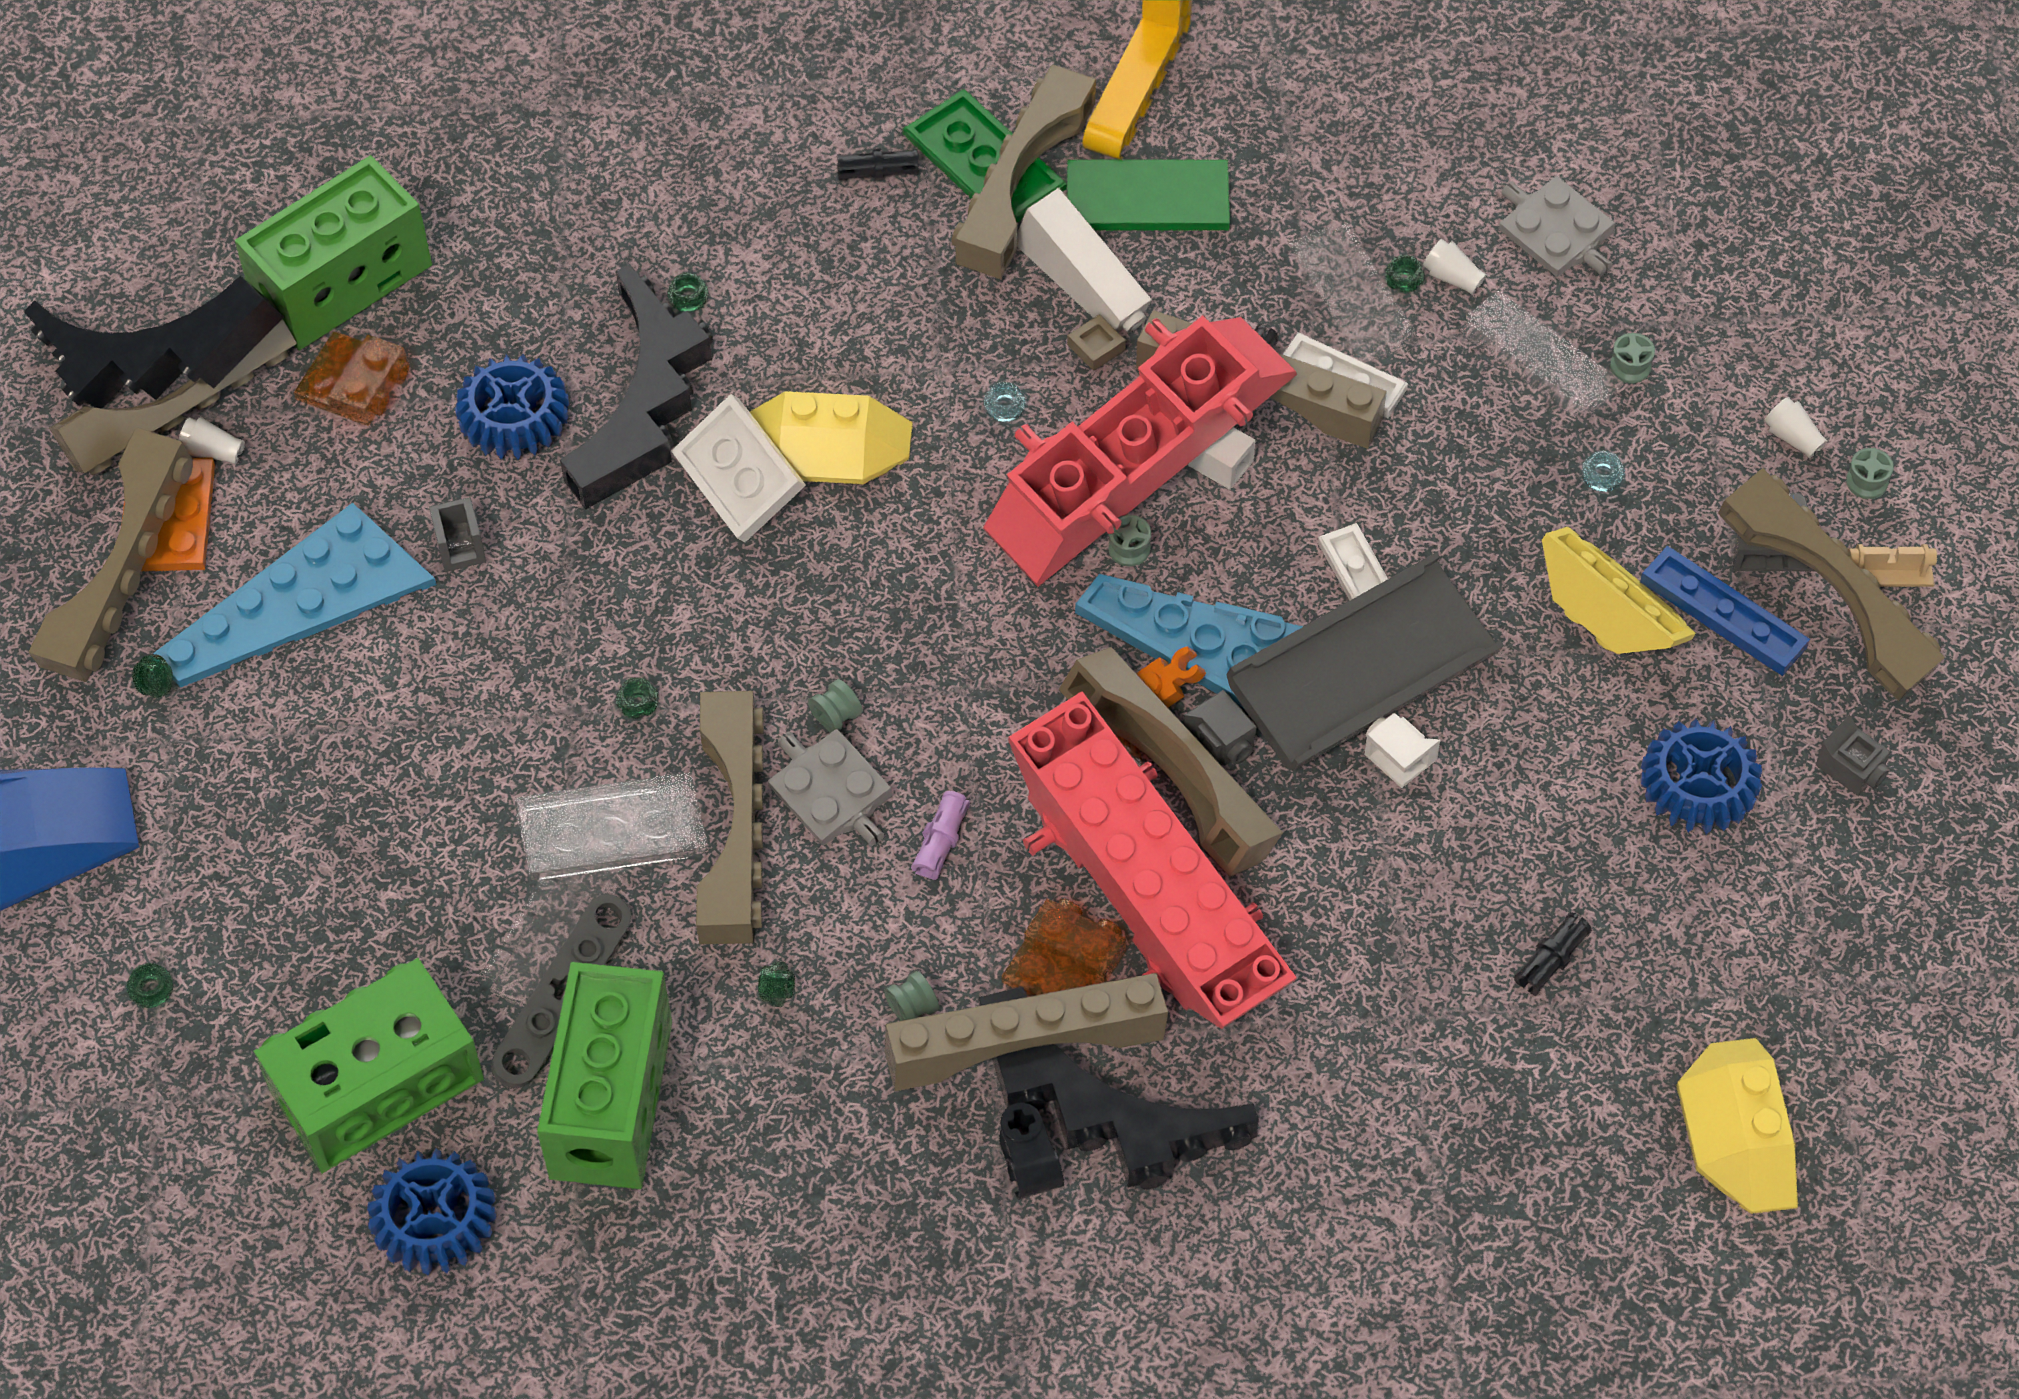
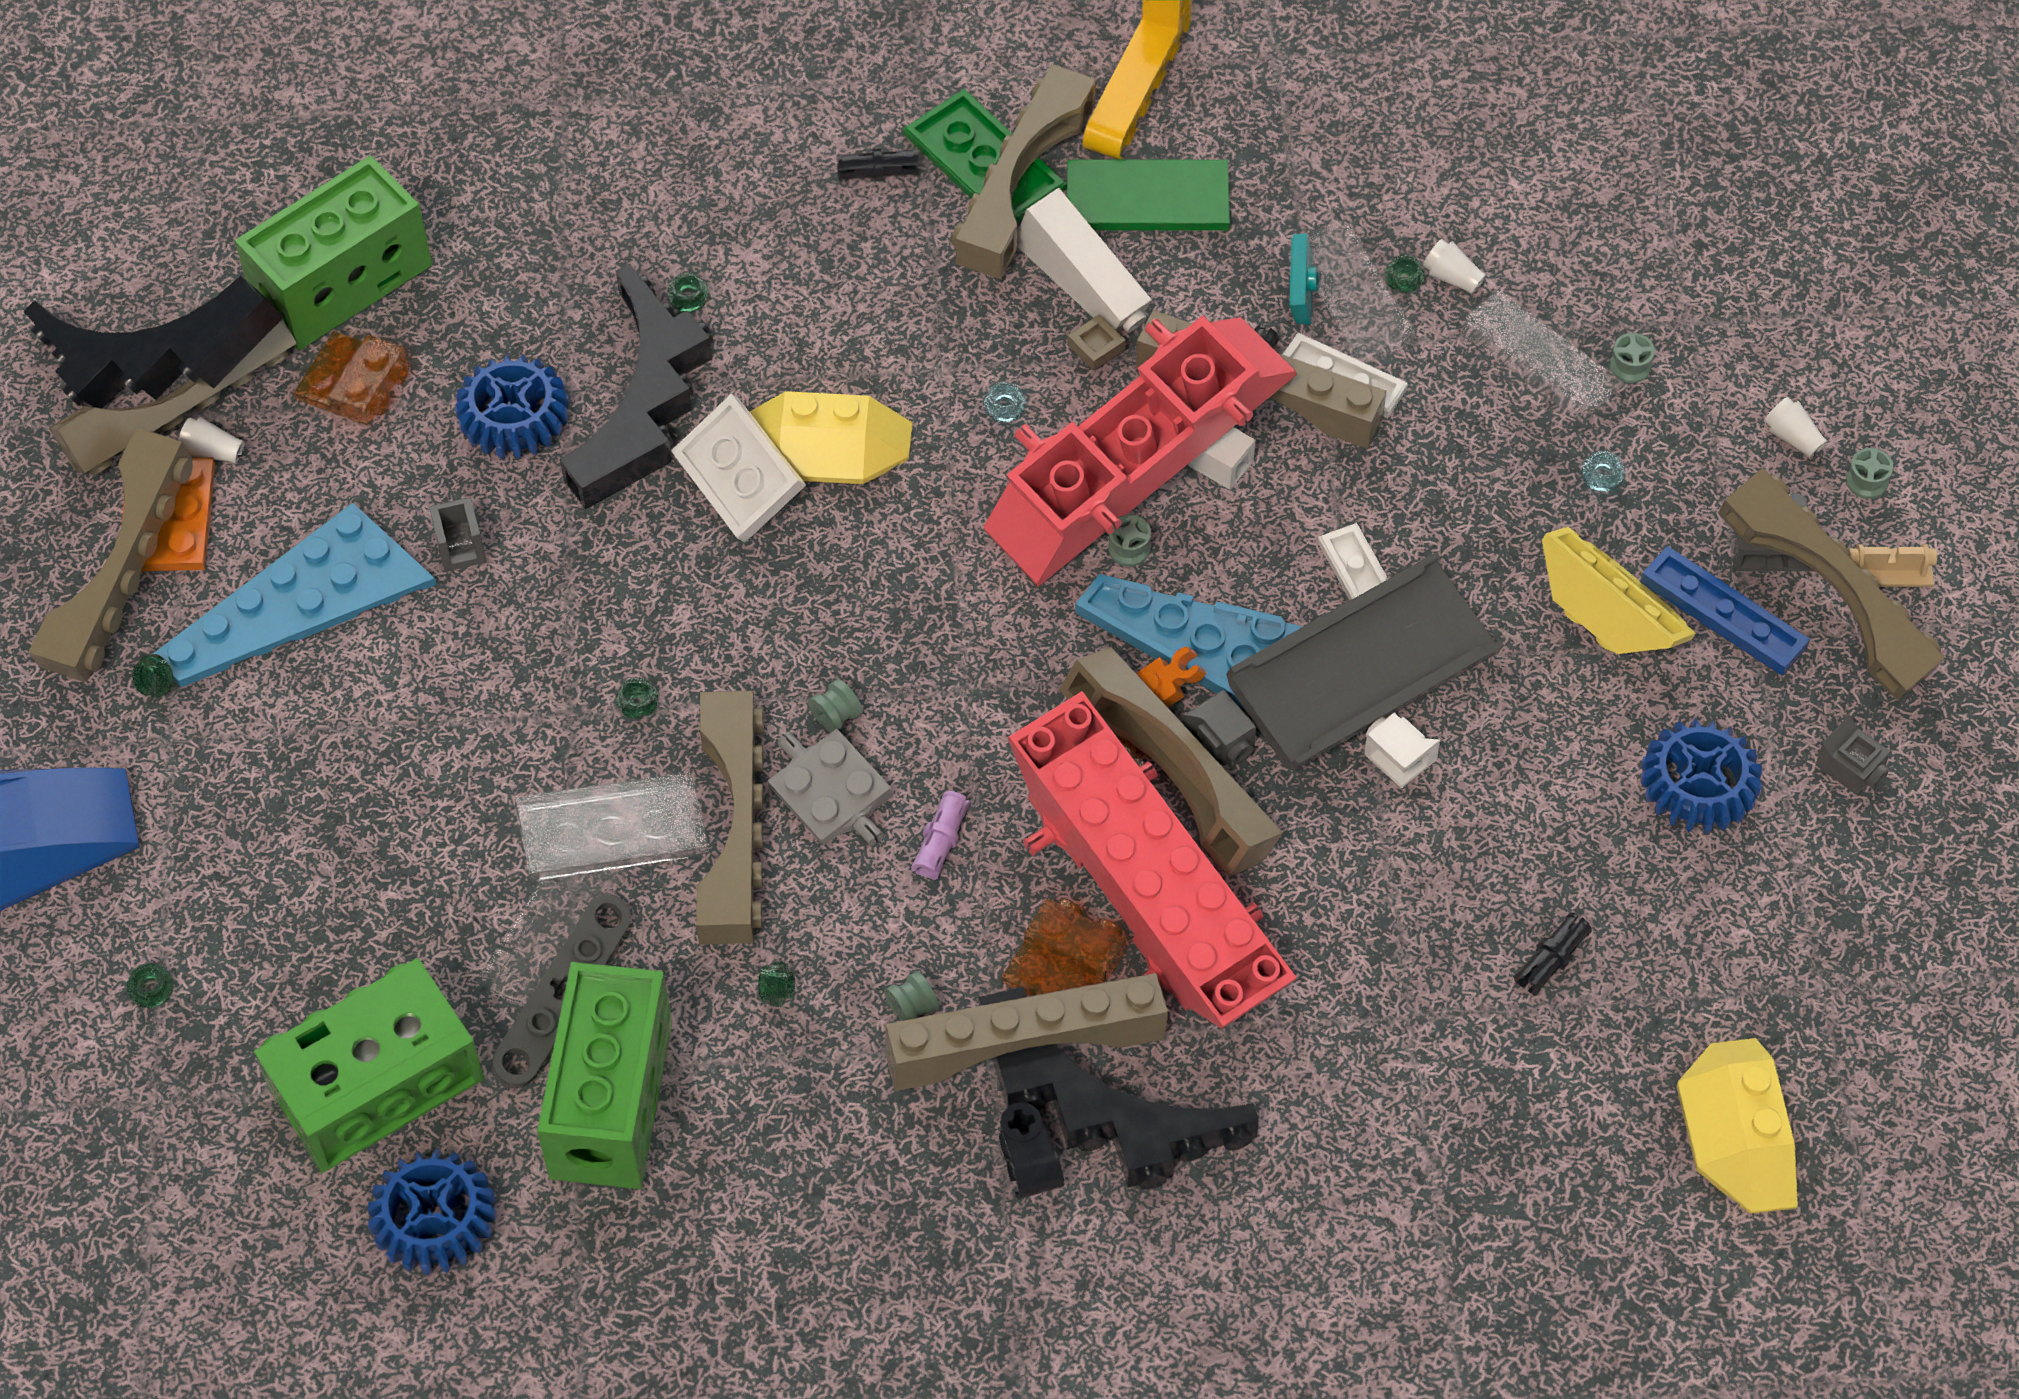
(1303, 279): none -> teal plate
(1557, 227): light grey plate -> none

